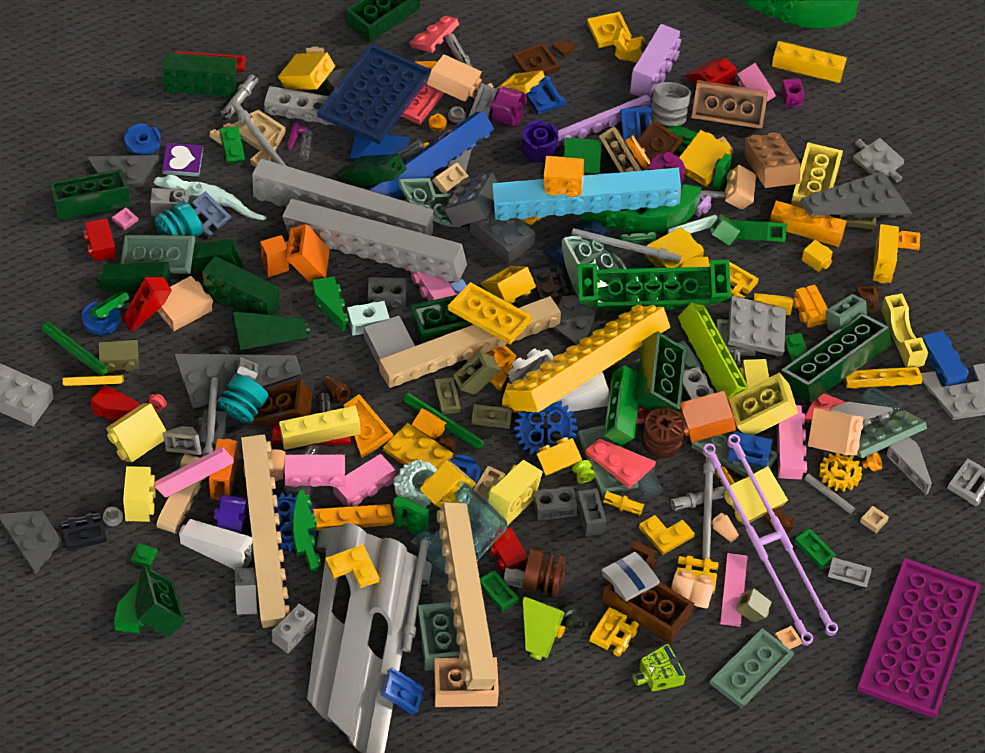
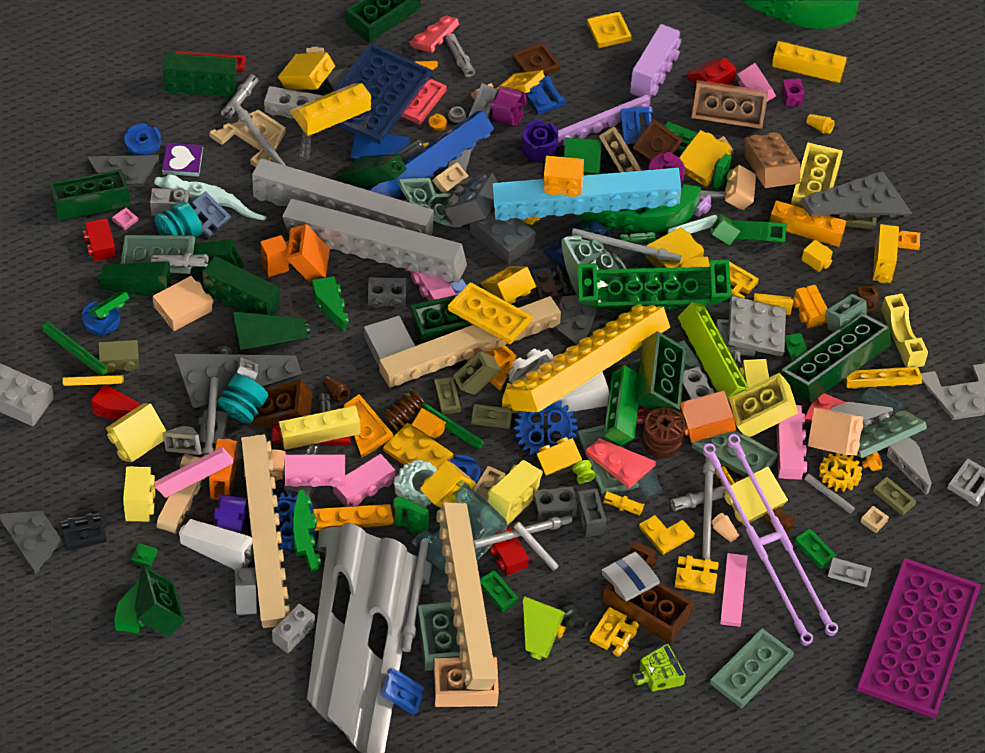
(112, 516): light grey plate -> none
(147, 300): red slope -> none
(158, 401): coral plate -> none
(182, 260): none -> light grey pin
(232, 145): green plate -> none
(294, 134): magenta bar -> none
(332, 108): none -> yellow slope
(355, 561): yellow plate -> none
(365, 315): light aqua brick -> none
(403, 409): none -> reddish brown piece
(448, 443): reddish brown tile -> none
(454, 78): light nougat brick -> none
(514, 577): light grey plate -> none
(536, 546): none -> light grey bar
(544, 572): copper wheel -> none
(551, 523): none -> light grey bar
(564, 47): reddish brown tile -> none
(628, 48): yellow brick -> none
(638, 152): light orange pin -> none
(670, 103): light grey wheel -> none
(693, 588): light nougat brick -> none
(752, 446): blue plate -> none
(753, 605): olive brick -> none
(788, 637): light nougat tile -> none
(821, 123): none -> yellow cone
(878, 158): light grey plate -> none
(894, 496): none -> olive plate
(944, 359): blue brick -> none

